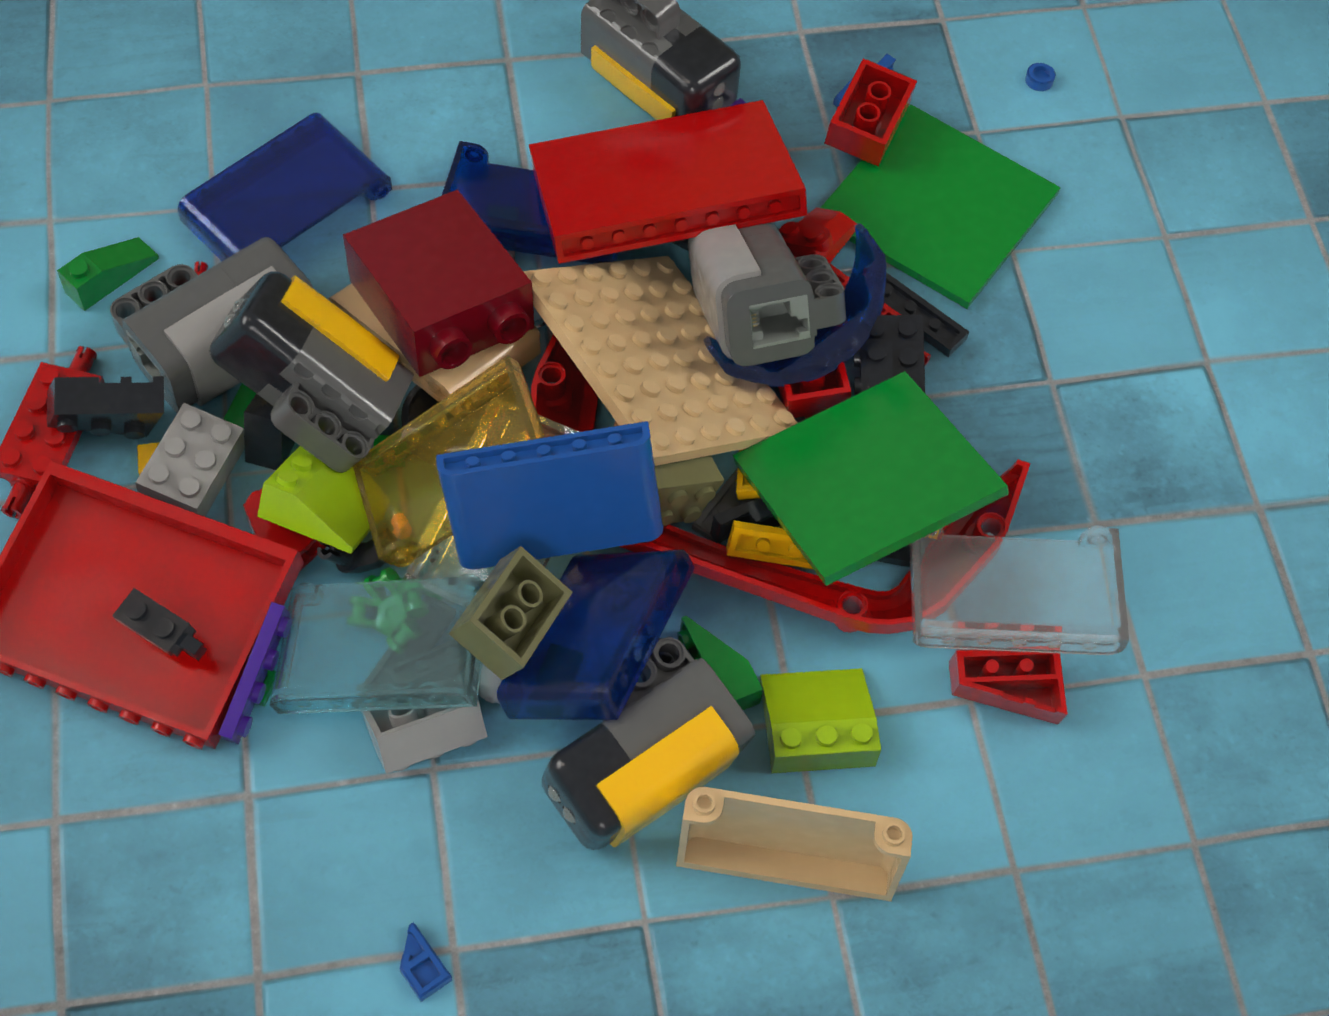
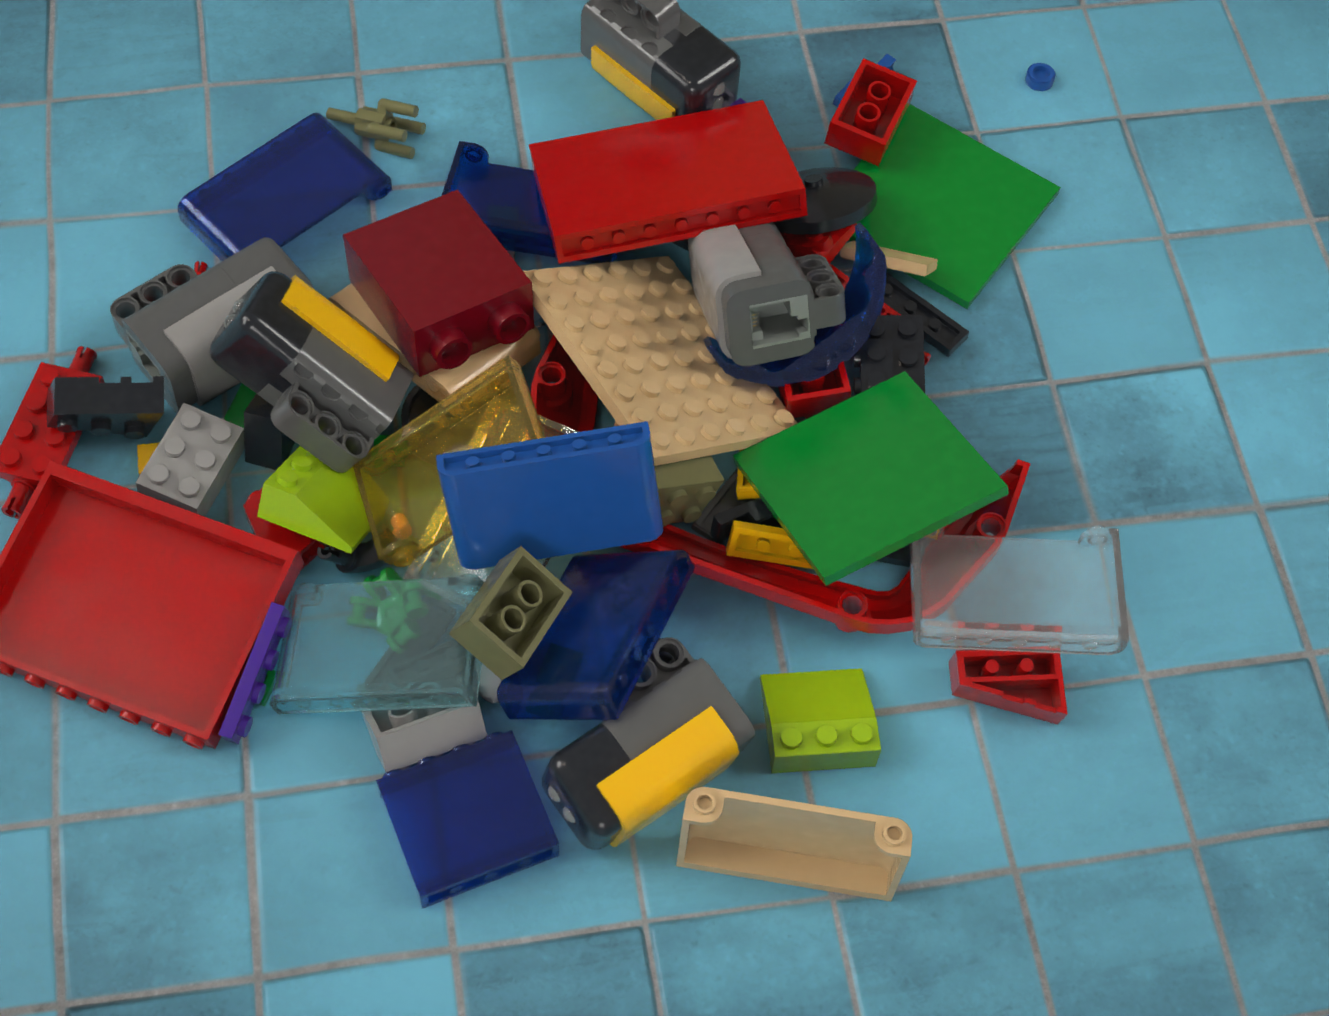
(103, 270): green slope -> none
(158, 625): black hinge -> none
(382, 125): none -> olive plant
(422, 966): blue tile -> none
(468, 817): none -> clear blue panel
(727, 663): green slope -> none
(834, 200): none -> black dish
(897, 260): none -> tan tile

